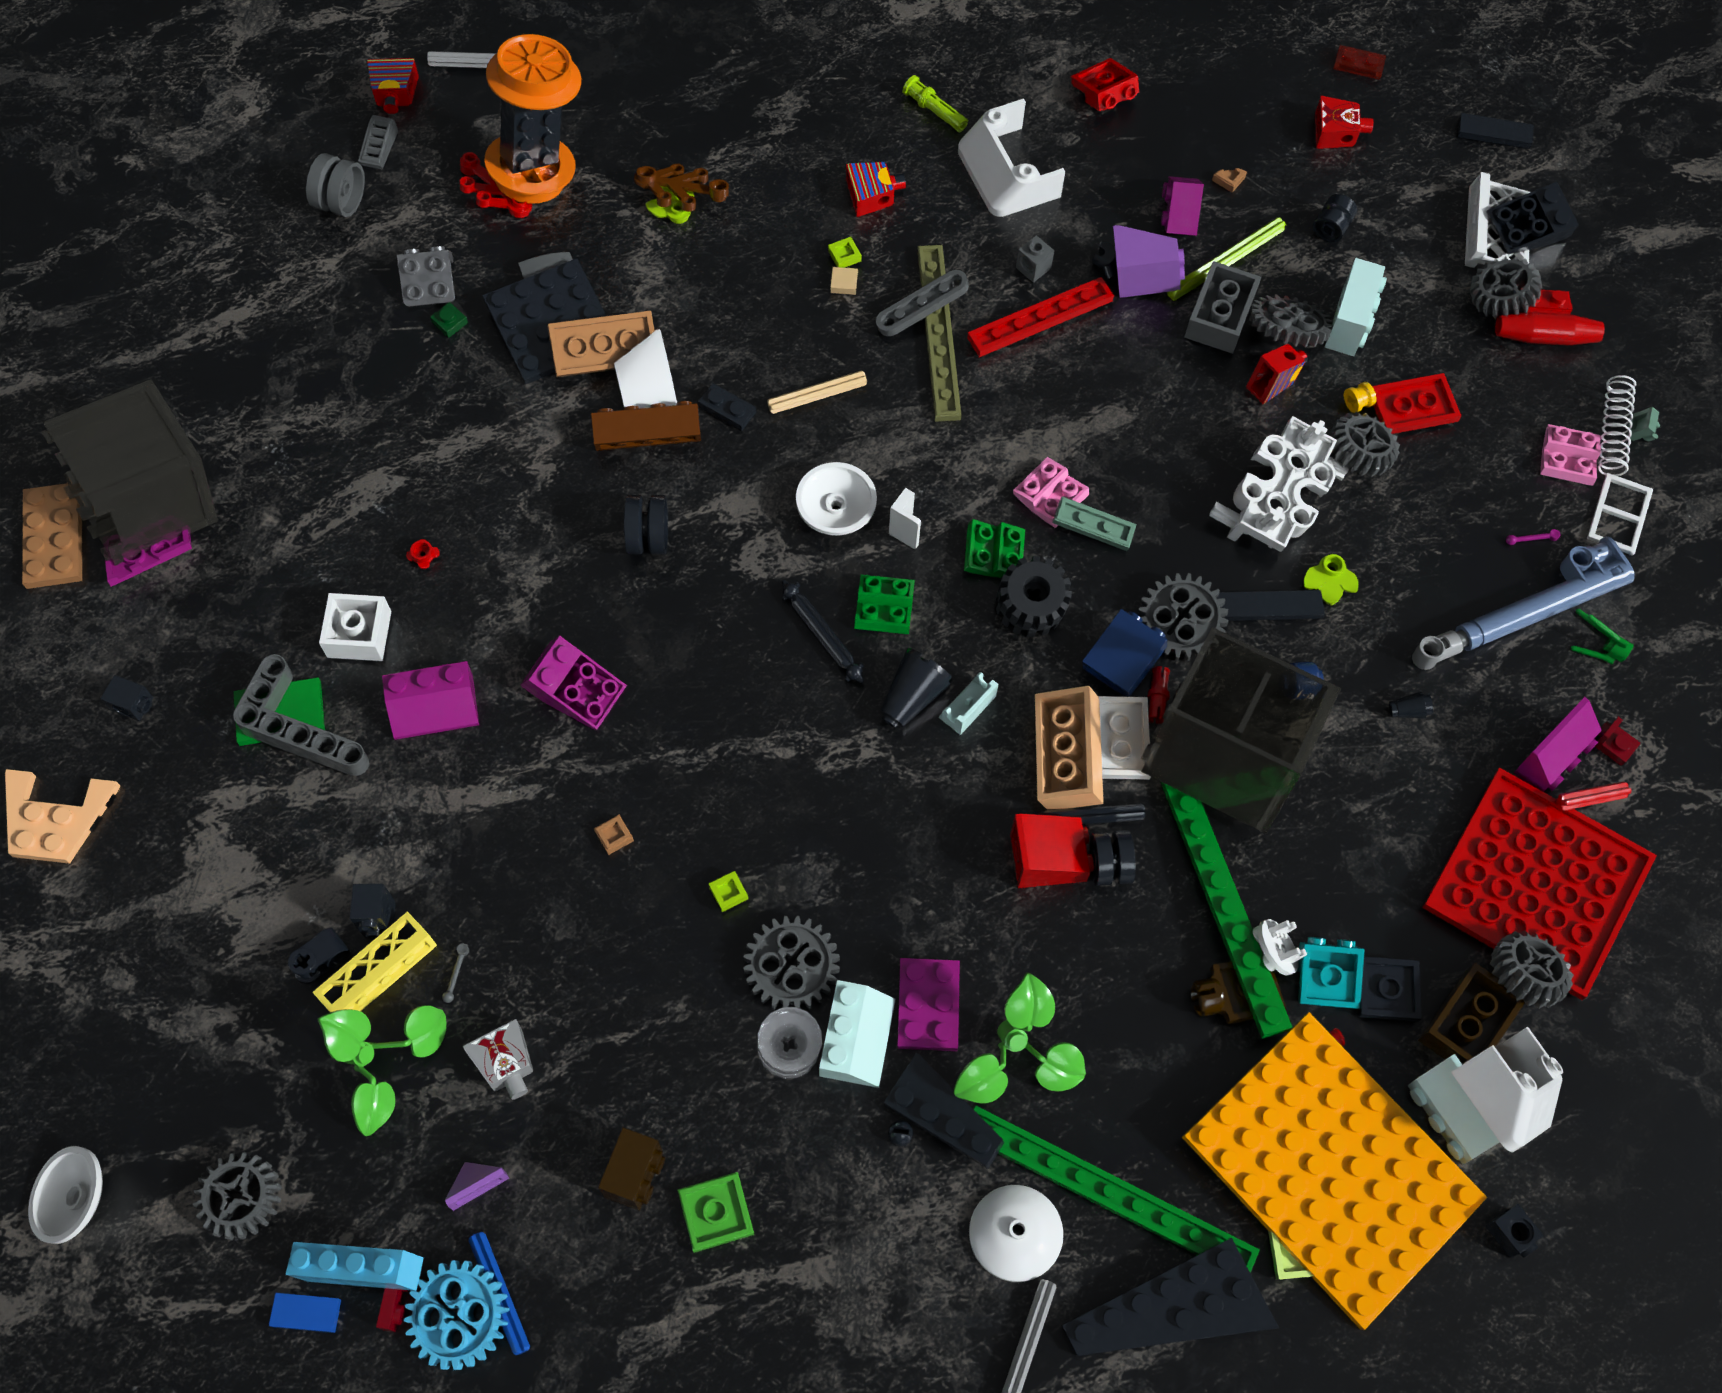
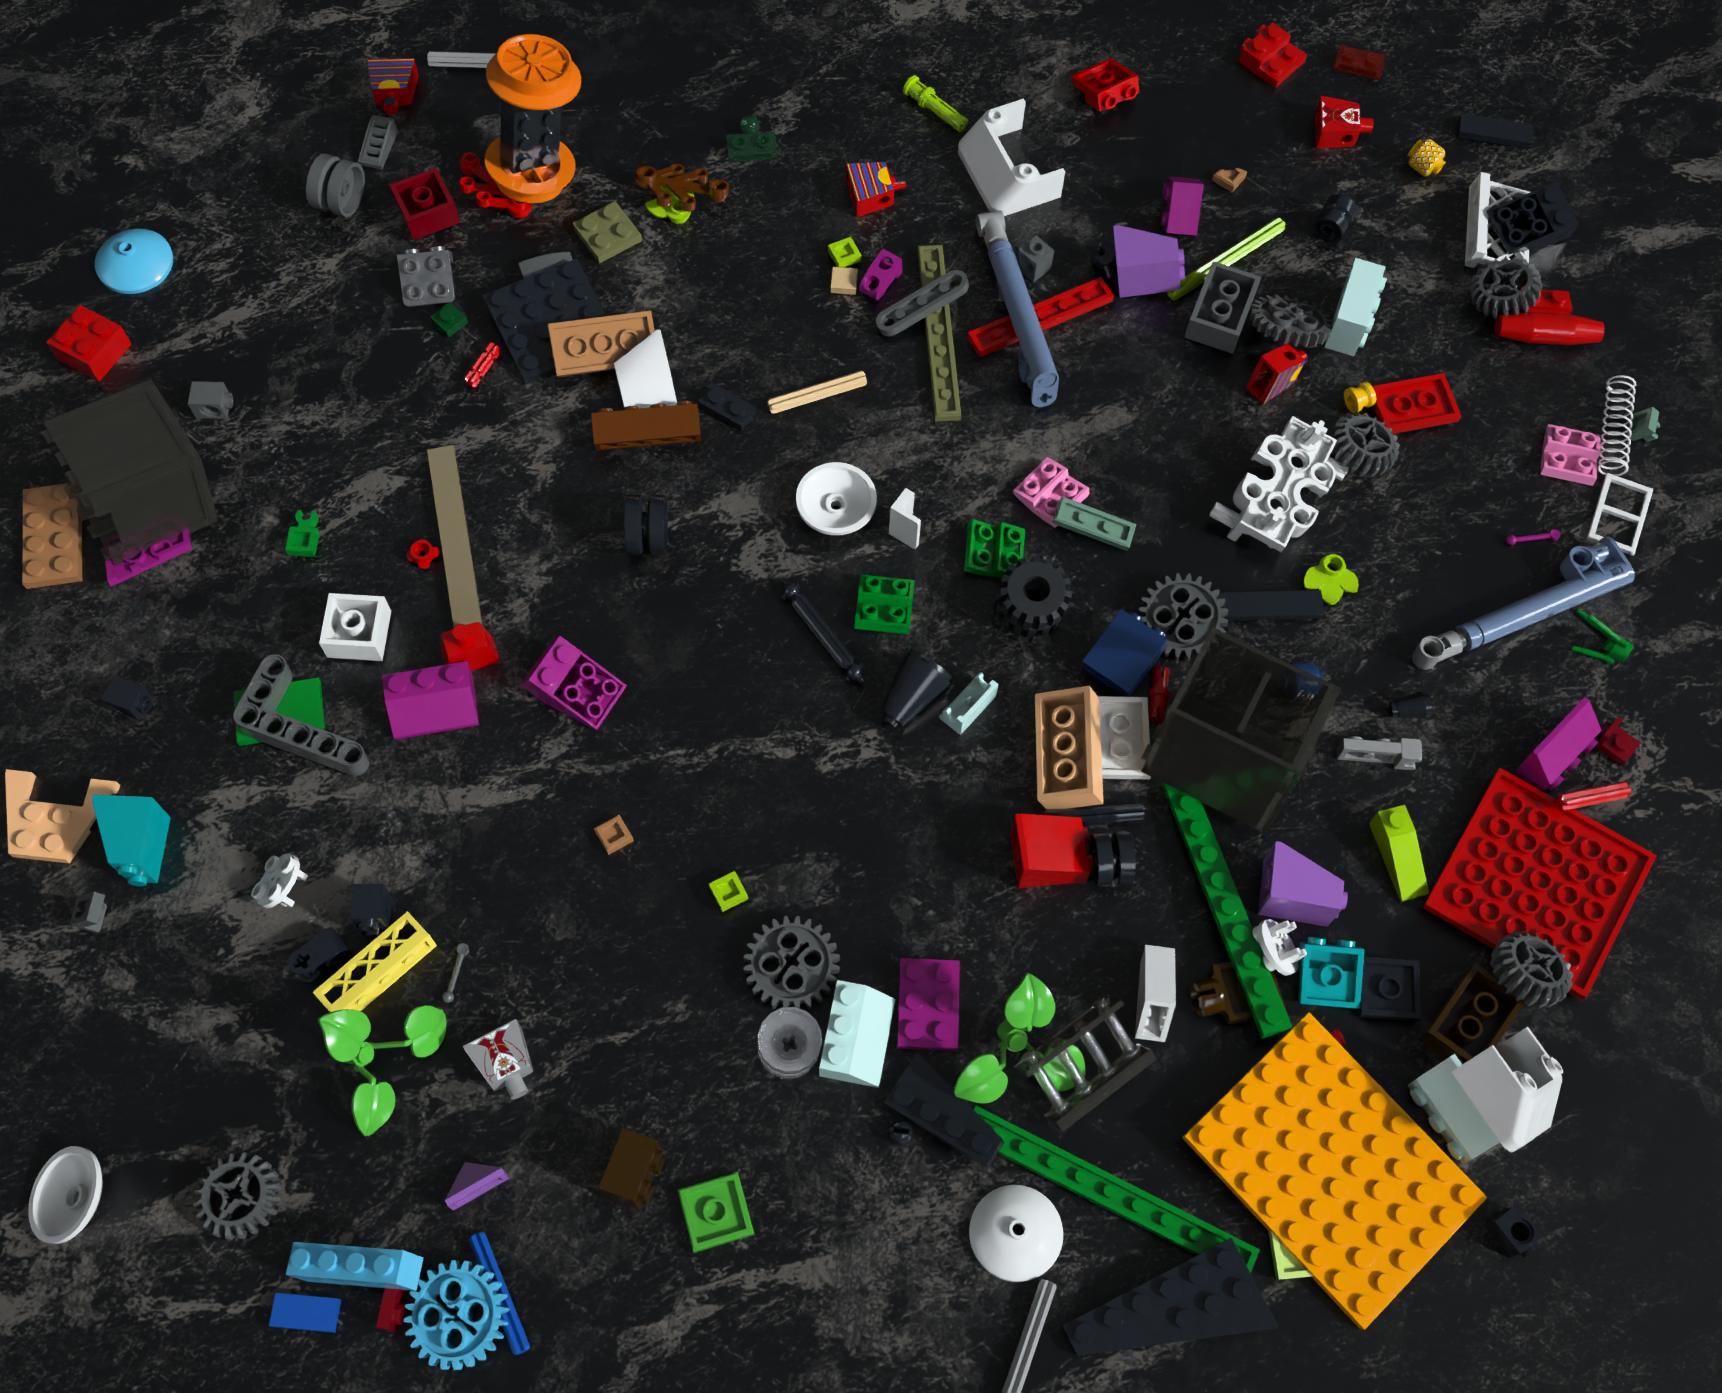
(89, 343): none -> red brick
(89, 912): none -> dark grey bracket
(132, 835): none -> teal slope
(134, 261): none -> medium azure dish
(210, 400): none -> dark grey brick
(278, 881): none -> white plate
(304, 538): none -> green plate
(424, 203): none -> dark red brick
(454, 536): none -> dark tan tile
(469, 644): none -> red torso
(481, 365): none -> red axle
(607, 232): none -> olive plate
(751, 144): none -> clear green plate
(881, 275): none -> magenta leg
(1035, 360): none -> sand blue piece
(1110, 1075): none -> clear smoke fence
(1156, 993): none -> white slope
(1271, 54): none -> red plate
(1299, 888): none -> medium lavender slope
(1400, 852): none -> lime slope
(1401, 754): none -> light grey plate
(1426, 157): none -> yellow head

